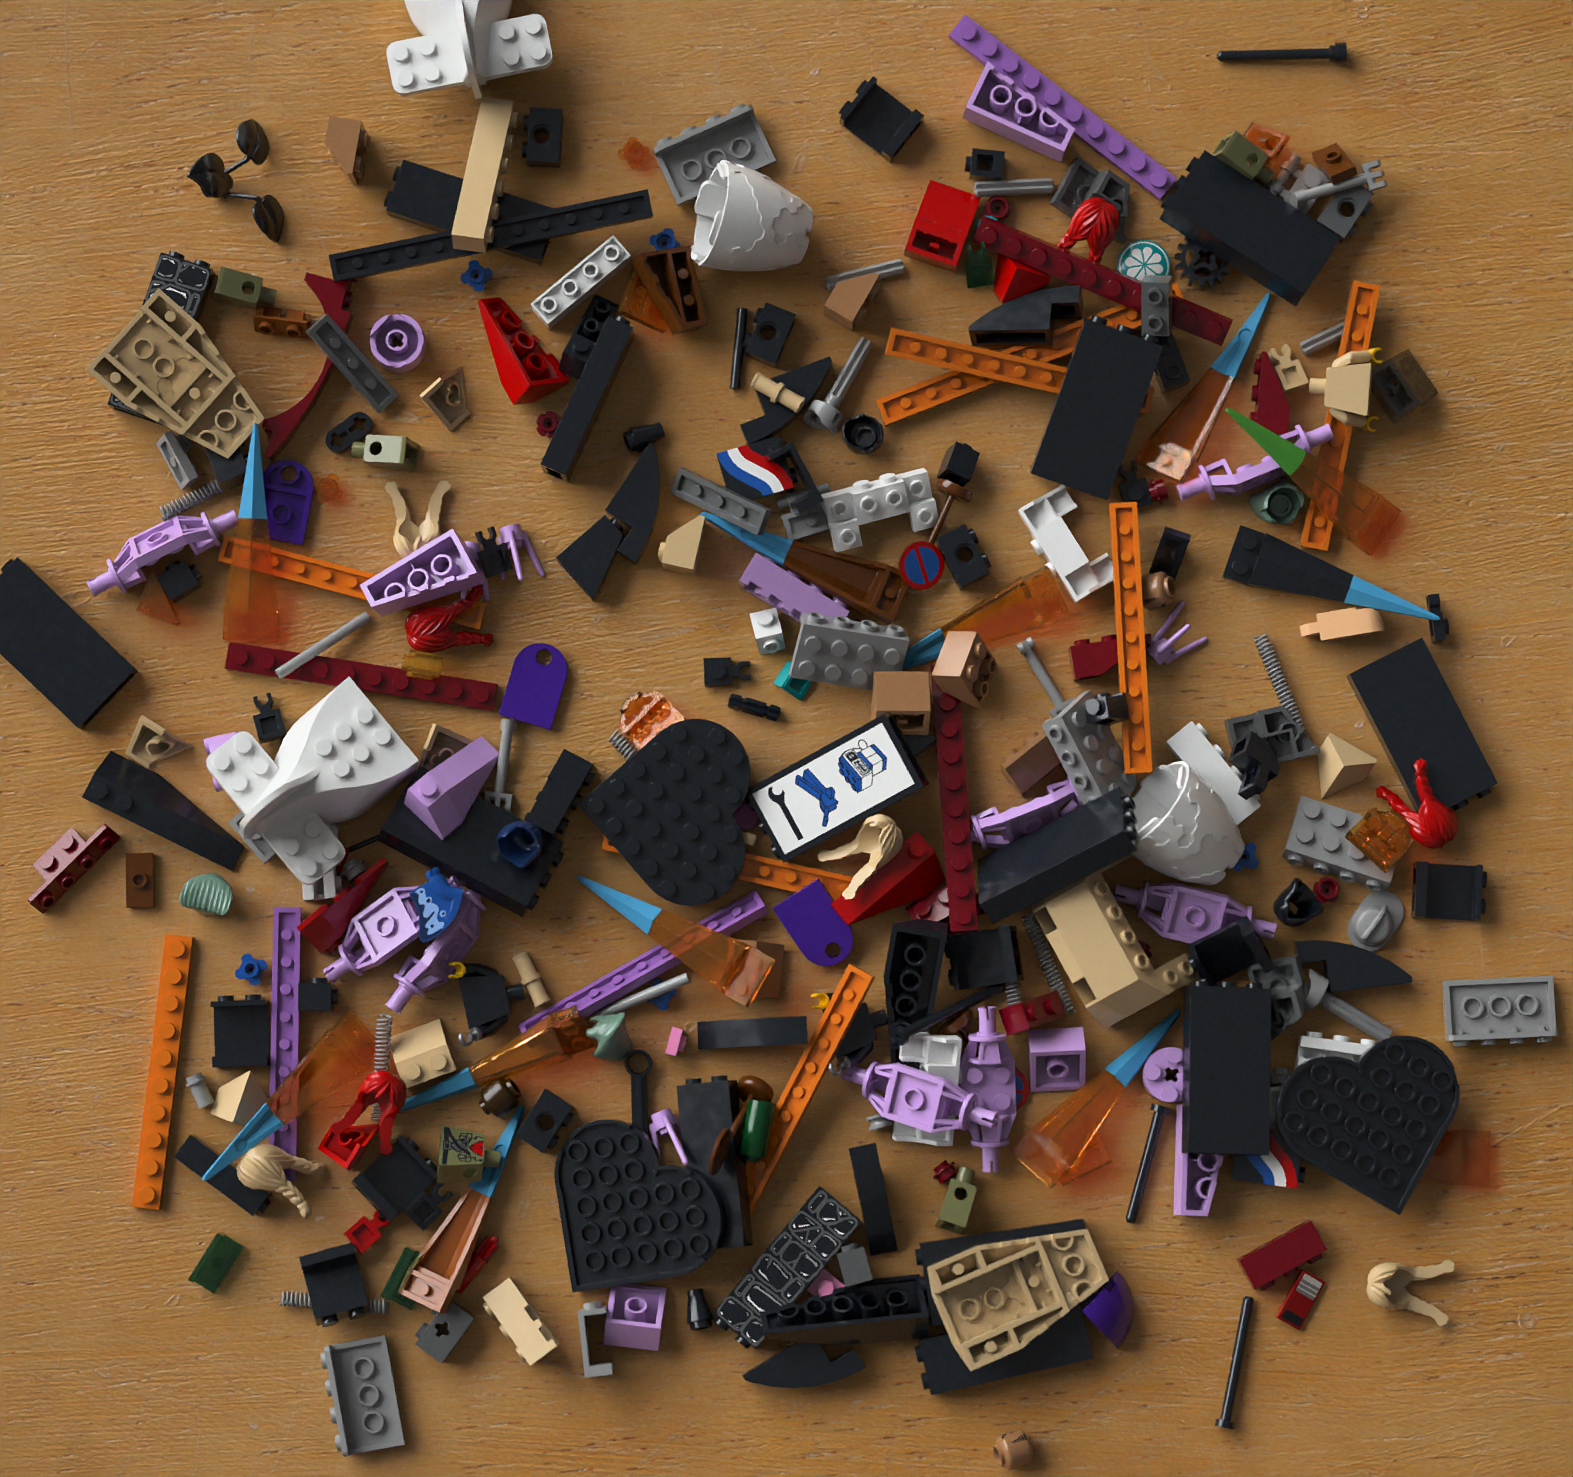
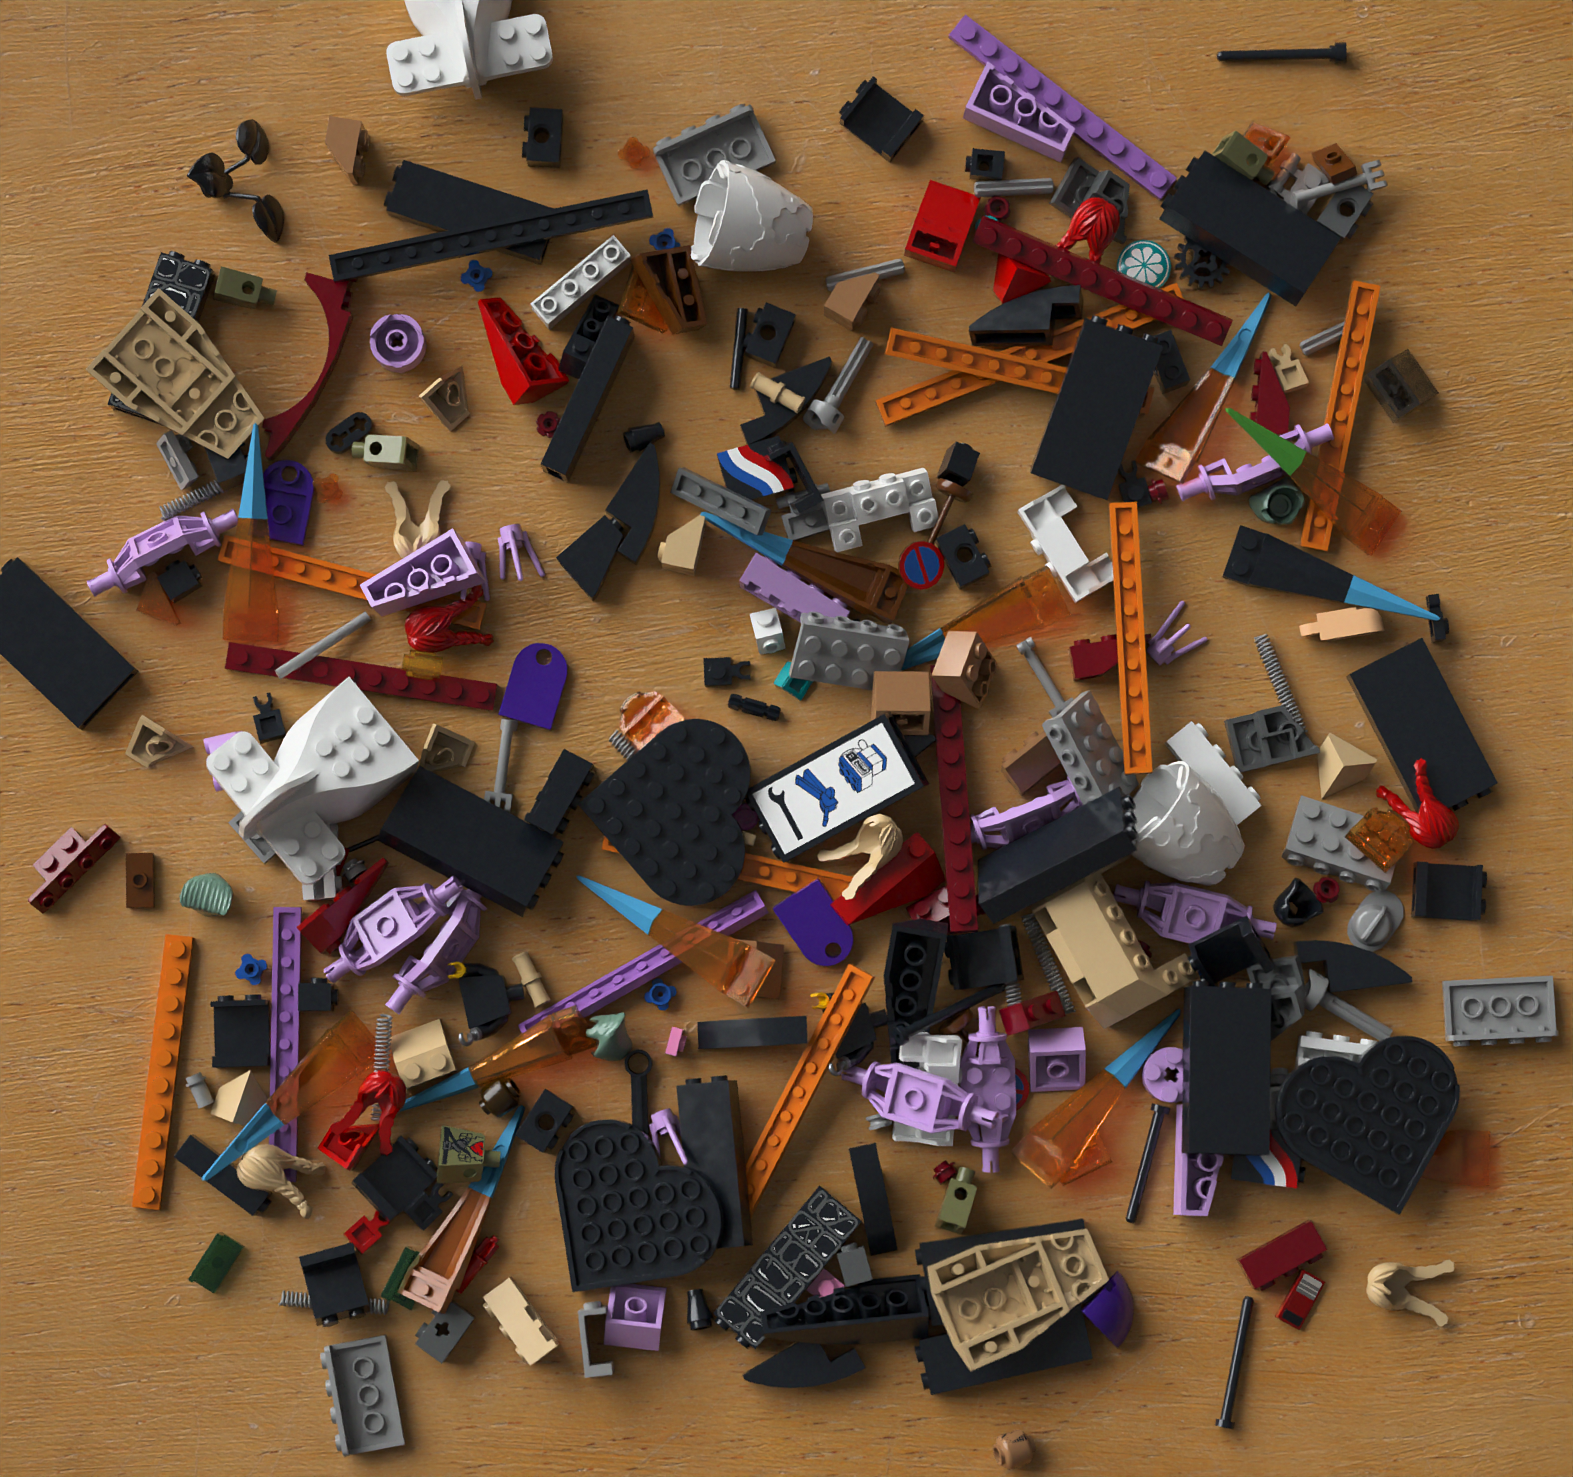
(160, 808): black wedge -> none
(269, 321): dark orange hinge -> none
(352, 363): dark grey plate -> none
(436, 904): arm -> none
(452, 787): lavender wedge -> none
(484, 175): tan brick -> none
(494, 557): black plate -> none
(520, 843): dark blue hair -> none
(643, 996): light grey bar -> none
(748, 1088): reddish brown piece -> none
(757, 1130): dark green brick -> none
(862, 434): black hair -> none
(979, 267): clear green plate -> none
(1107, 709): black brick -> none
(1157, 305): dark grey brick -> none
(1157, 590): medium nougat head -> none
(1170, 552): black tile -> none
(1250, 861): blue plate -> none
(1256, 761): black brick -> none
(1349, 388): tan torso -> none

